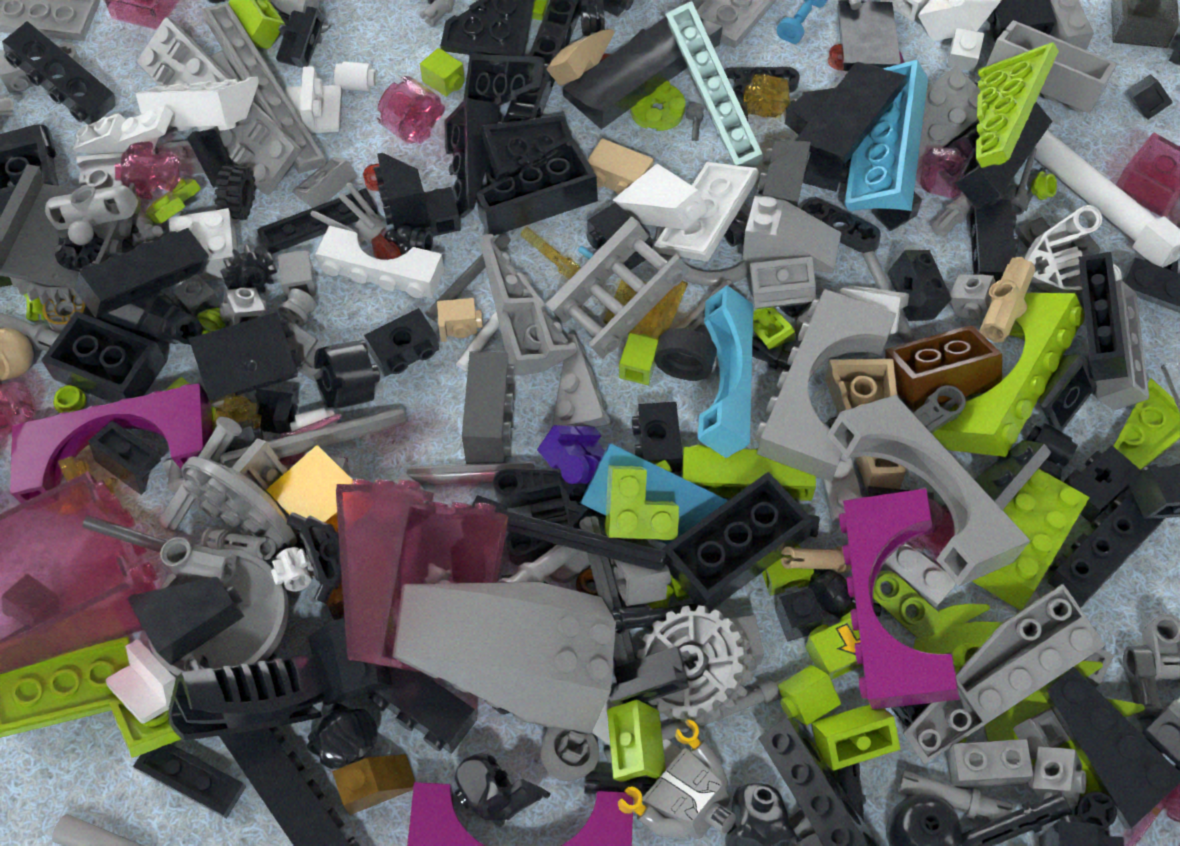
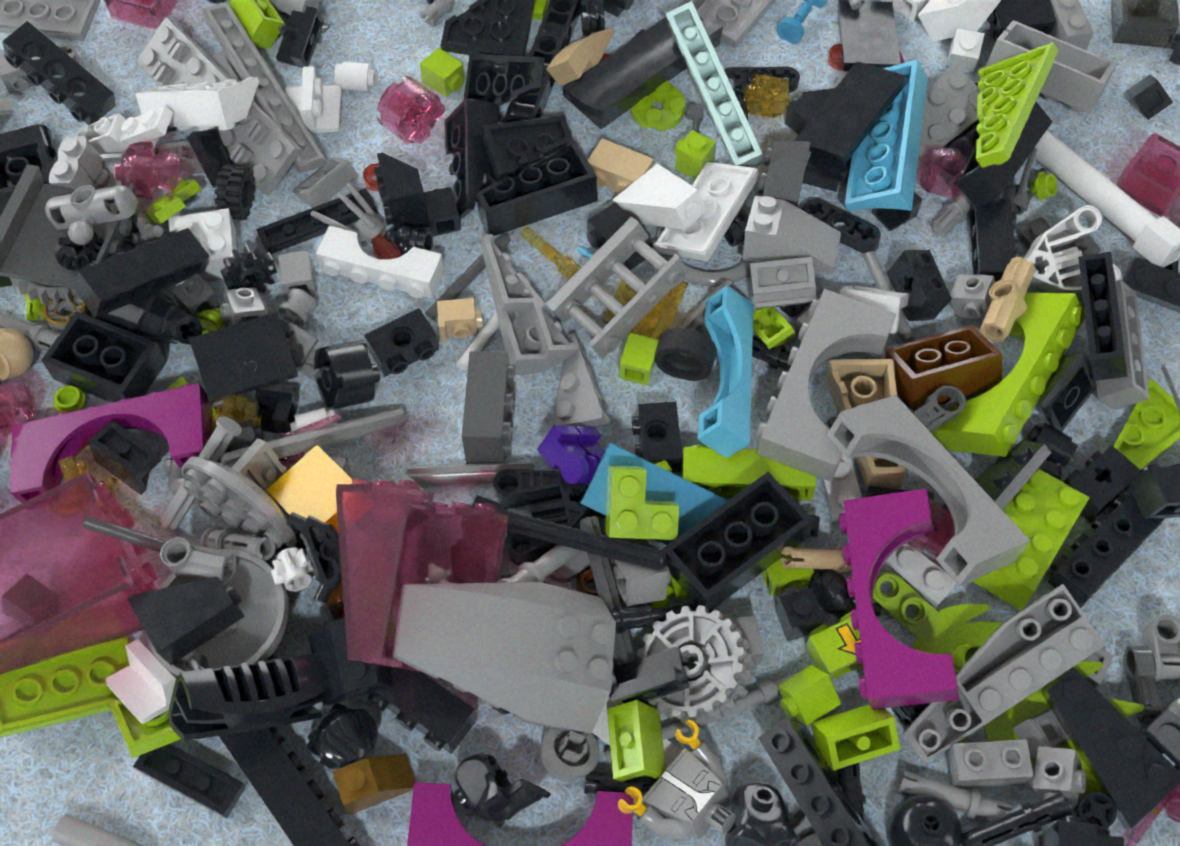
(76, 164): none -> light grey brick
(694, 153): none -> lime brick

